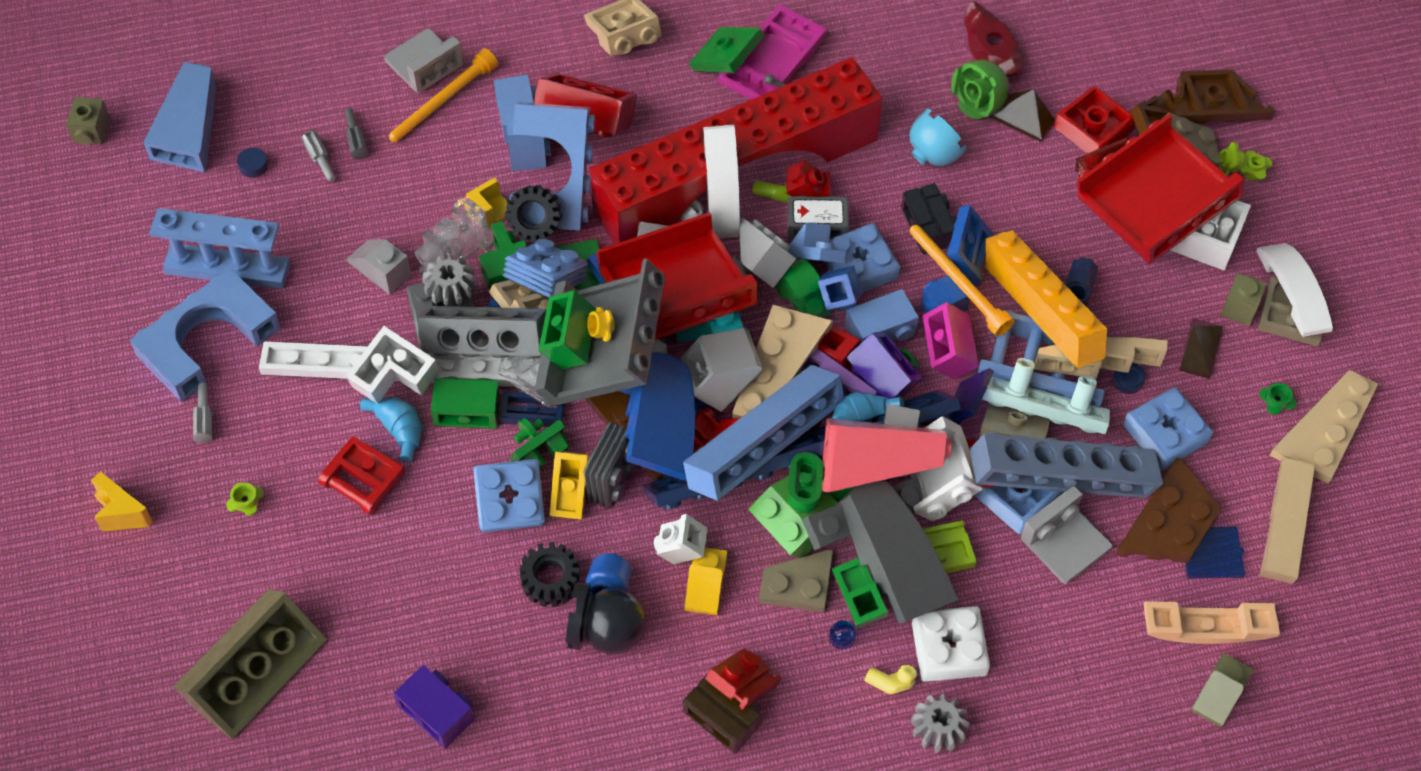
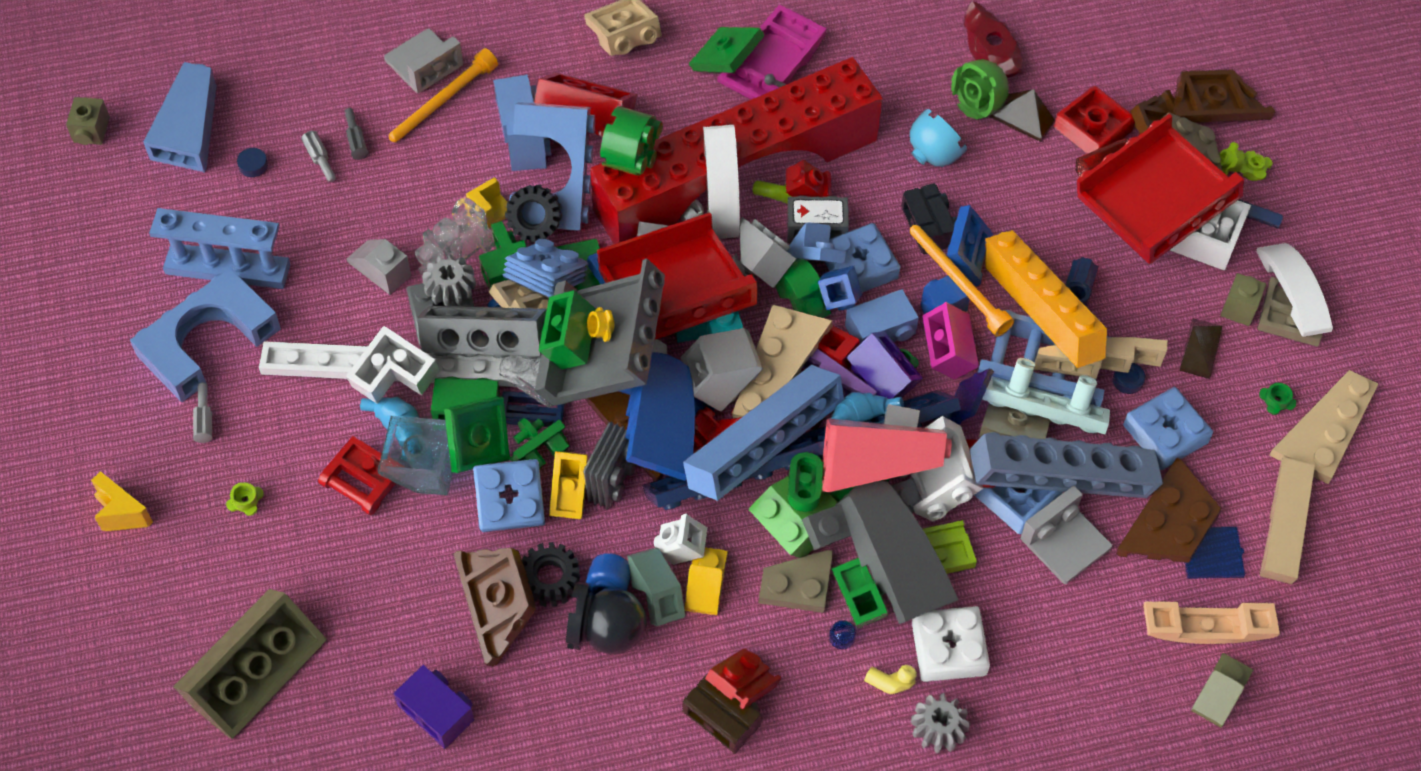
(417, 455): none -> clear light blue slope
(477, 434): none -> green plate
(496, 597): none -> wing
(630, 141): none -> green brick
(663, 591): none -> sand green slope
(1264, 215): none -> dark blue tile

